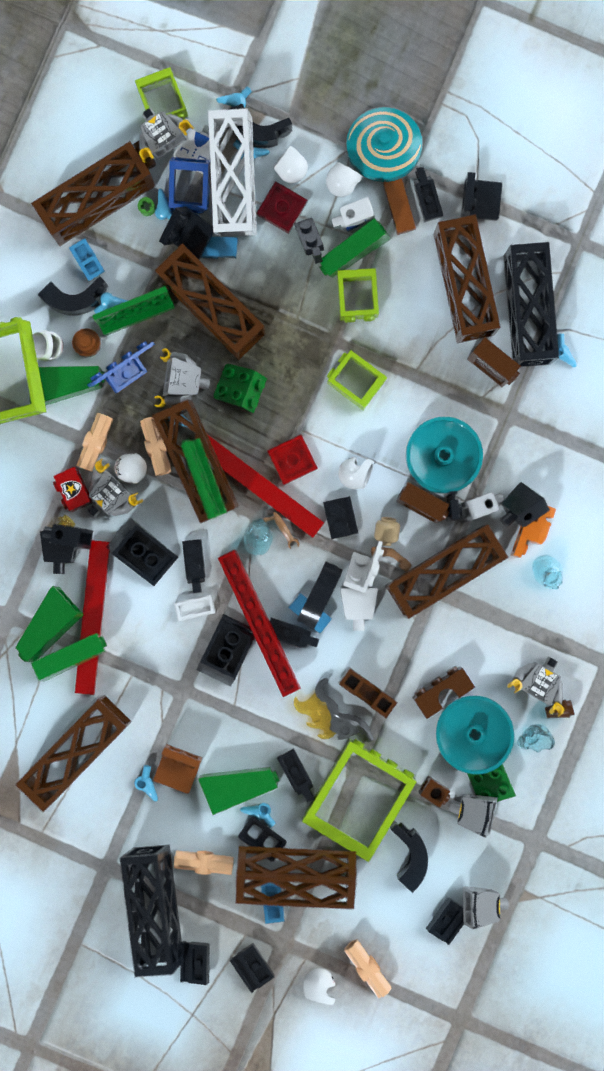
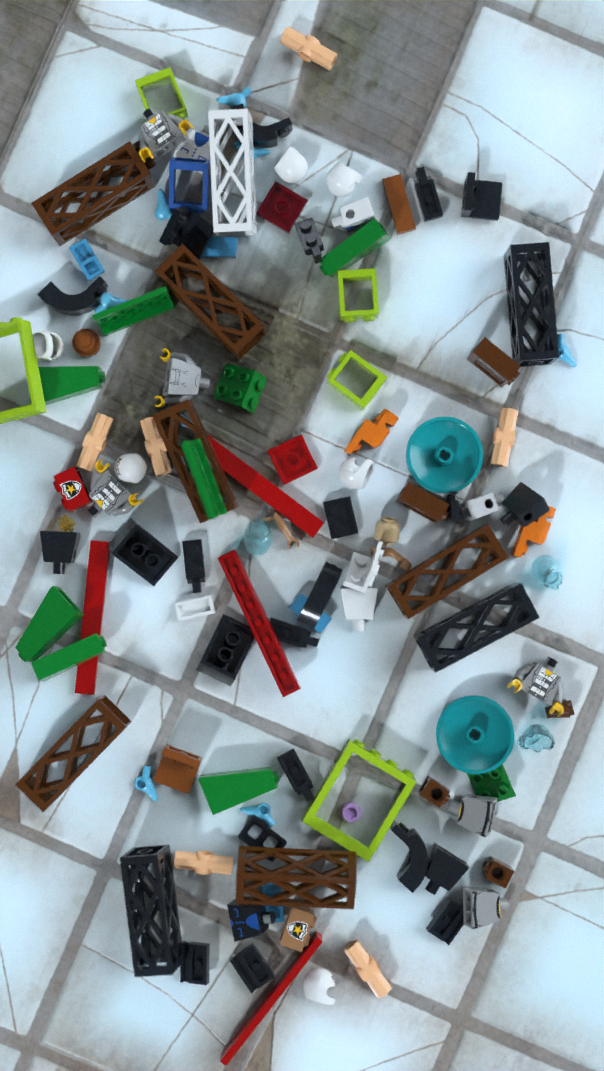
(69, 536): black torso -> none
(124, 372): bracket -> none
(150, 202): bright green bush -> none
(249, 920): none -> black torso
(271, 998): none -> red tile
(297, 927): none -> medium nougat brick
(308, 48): none -> light nougat piece
(328, 718): piece -> none
(351, 812): none -> lavender tile
(367, 692): reddish brown arch -> none
(372, 433): none -> orange plate
(384, 144): teal dish -> none
(427, 698): reddish brown arch -> none
(441, 628): none -> black piece
(444, 869): none -> black torso
(483, 283): reddish brown piece -> none
(503, 877): none -> reddish brown brick
(504, 437): none -> light nougat piece

